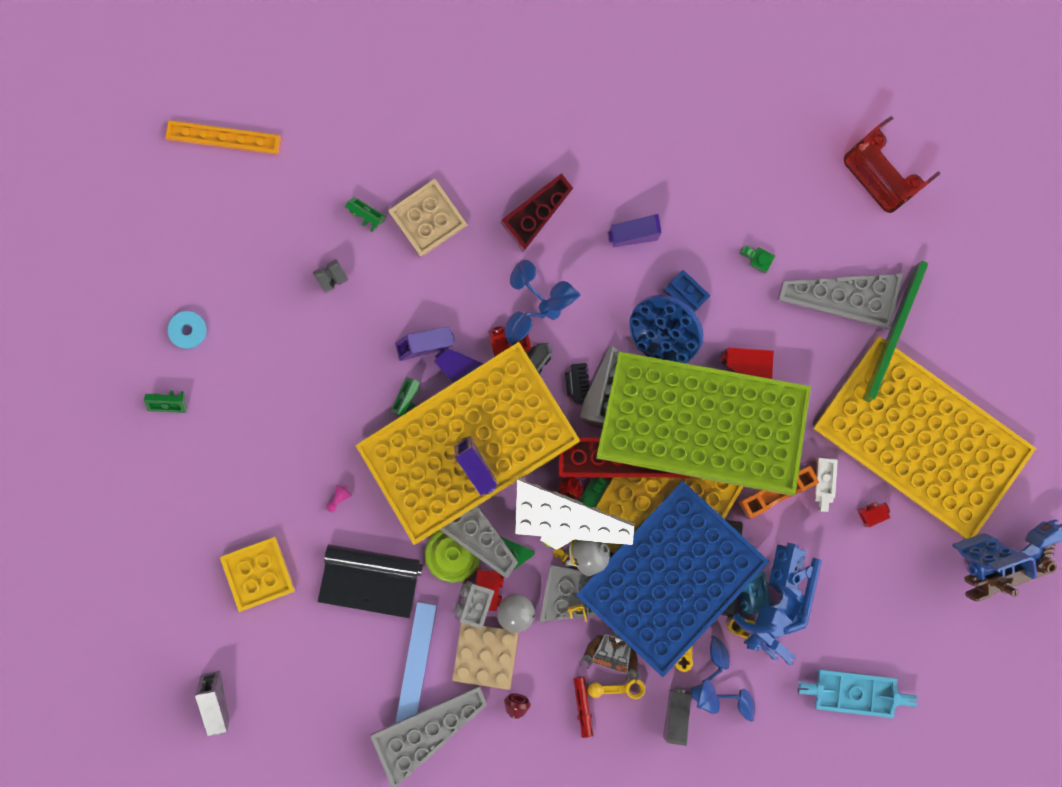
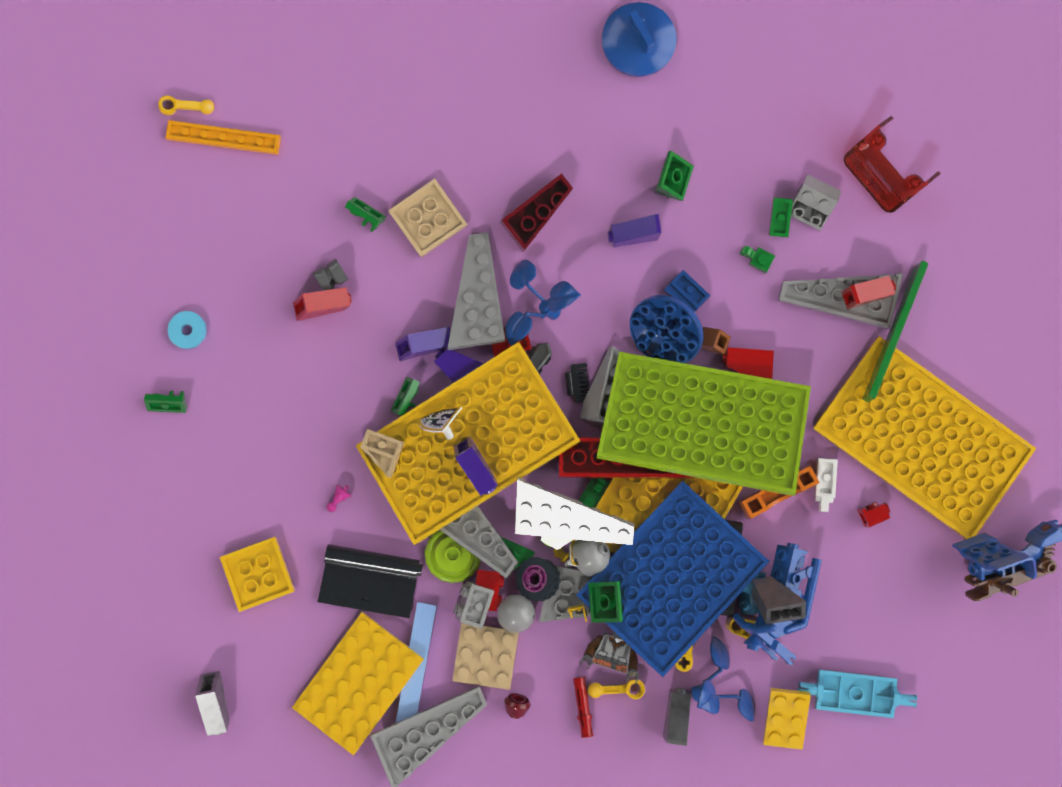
(205, 106): none -> yellow piece
(321, 303): none -> slope
(358, 683): none -> yellow plate
(382, 450): none -> tan wing
(439, 420): none -> shield
(477, 307): none -> light grey wing
(548, 581): none -> black wheel
(571, 488): red gear -> none
(605, 602): none -> green slope
(639, 39): none -> blue bracket
(674, 177): none -> green slope
(715, 340): none -> dark orange brick
(777, 601): none -> flat silver slope
(780, 217): none -> green plate
(786, 718): none -> yellow plate
(814, 202): none -> light grey slope
(868, 292): none -> slope

